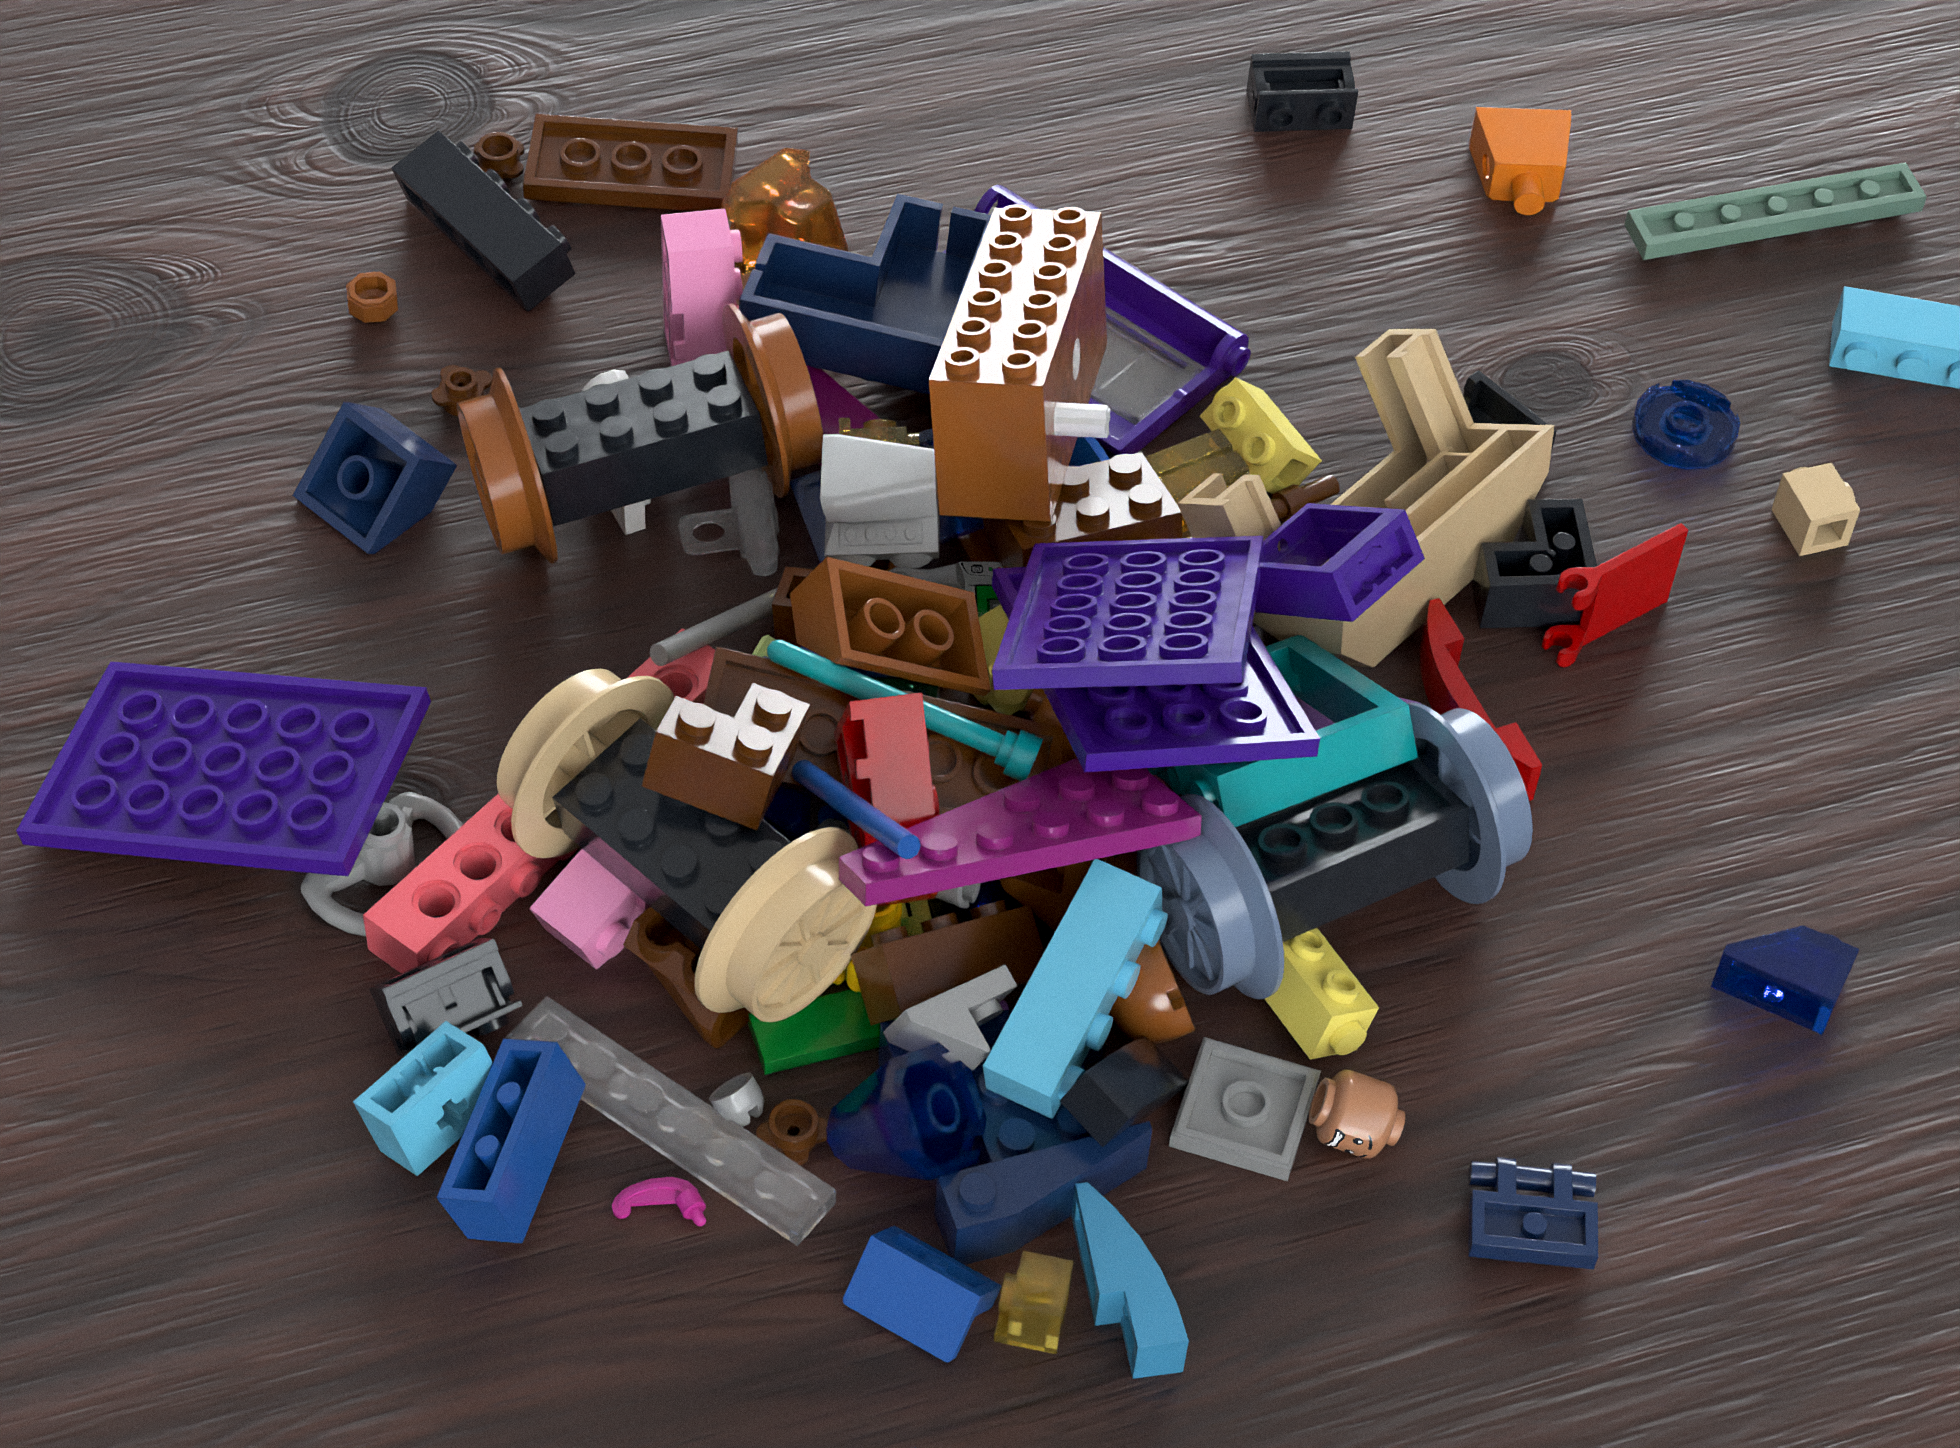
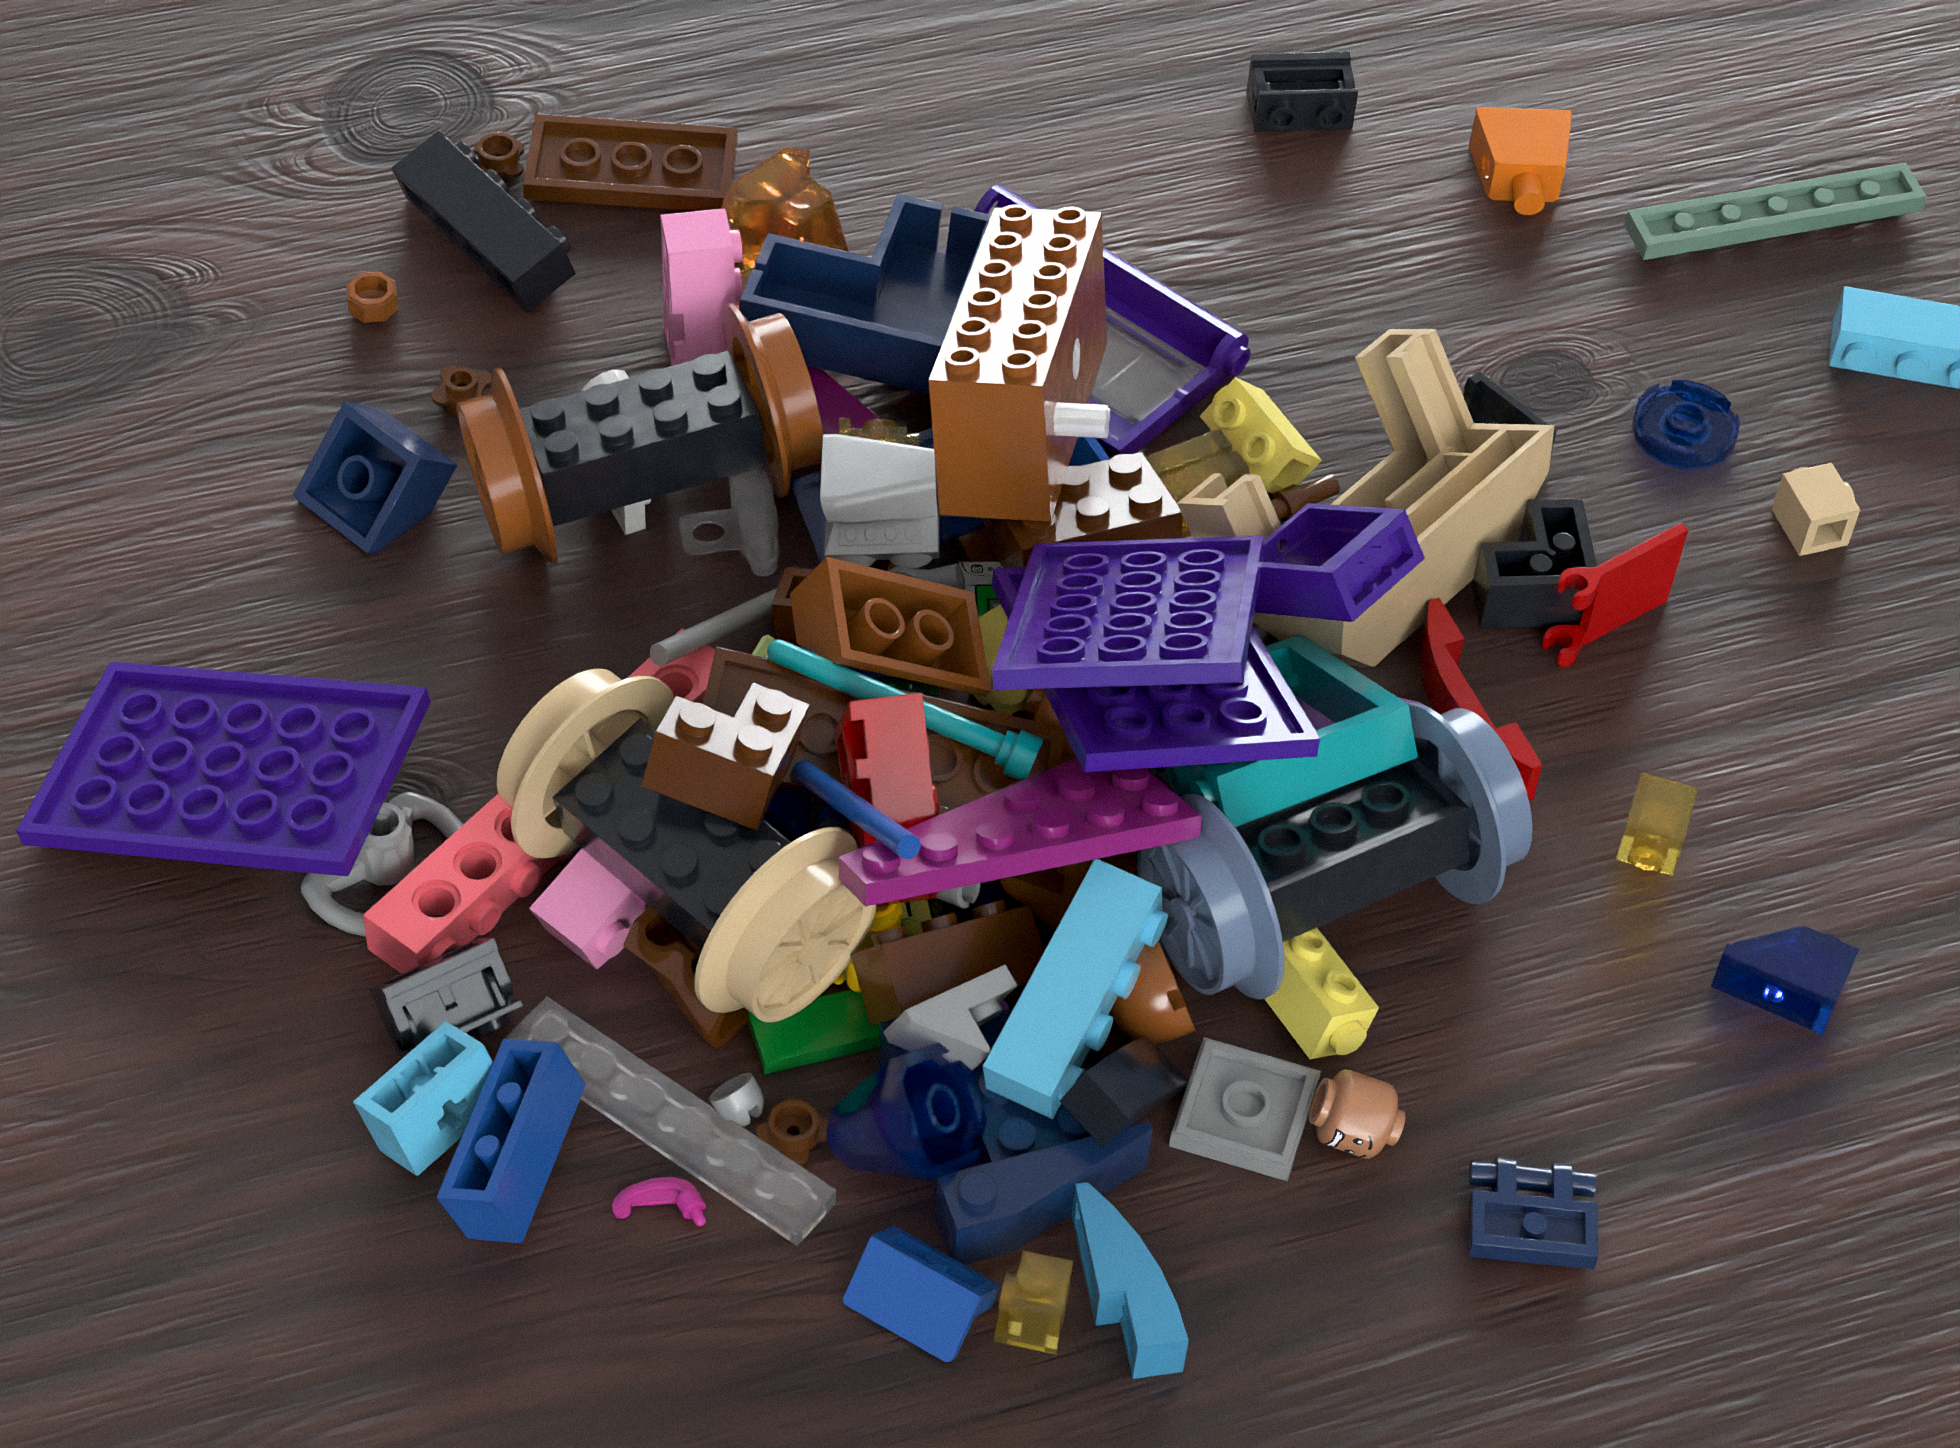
(1657, 824): none -> clear yellow brick

